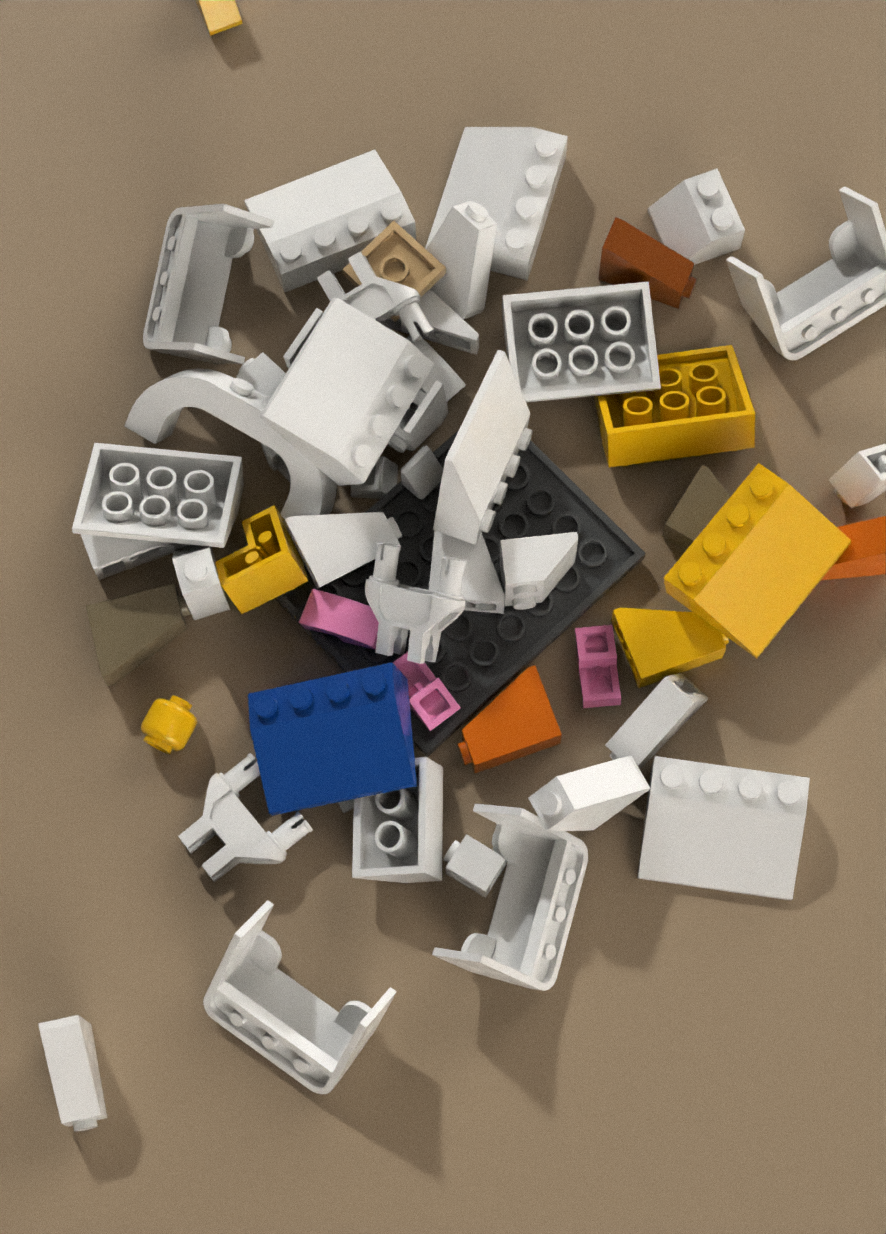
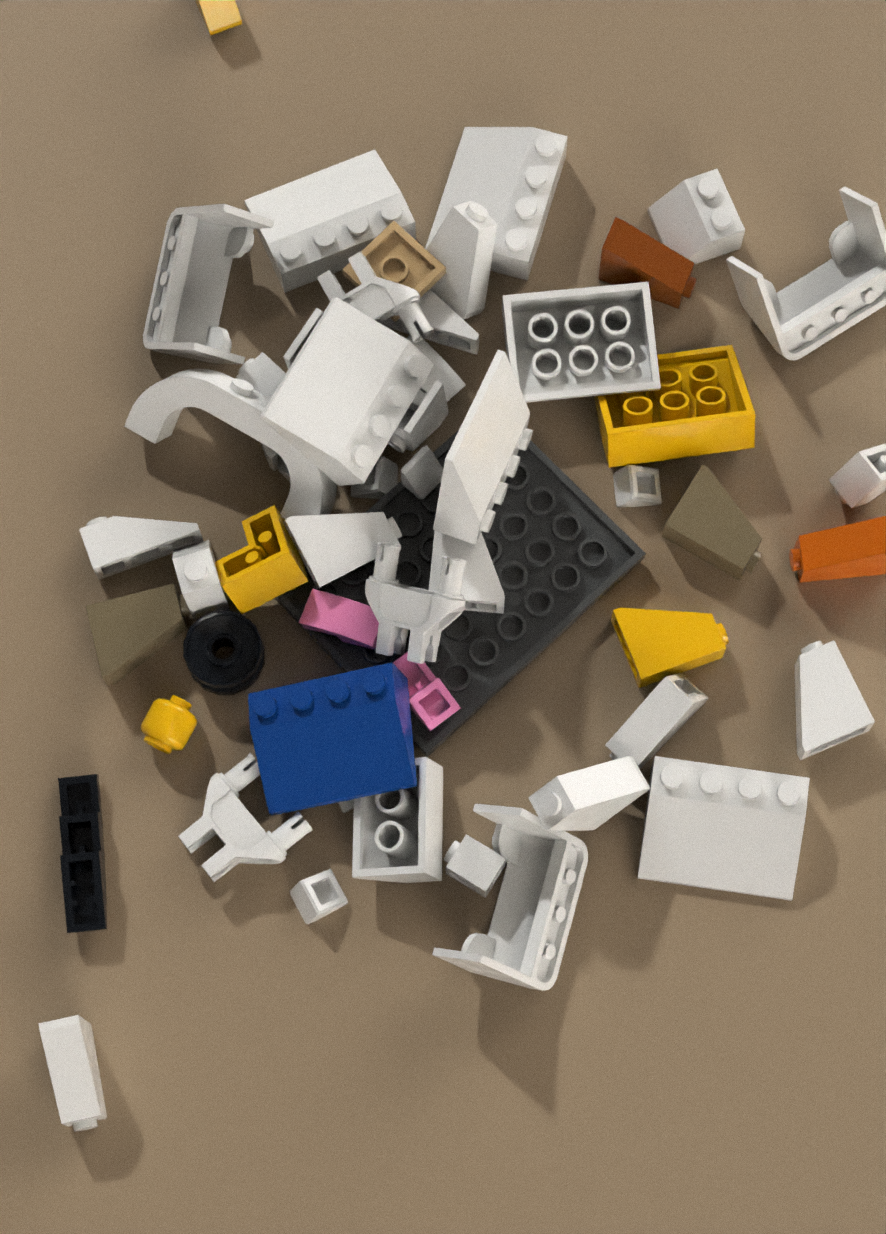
(82, 853): none -> black slope
(160, 495): white slope -> none
(221, 630): none -> black wheel
(282, 1016): white windscreen -> none
(318, 896): none -> white slope
(511, 725): orange slope -> none
(534, 566): white slope -> none
(597, 666): bright pink slope -> none
(637, 486): none -> white slope
(756, 561): yellow slope -> none
(826, 700): none -> white slope

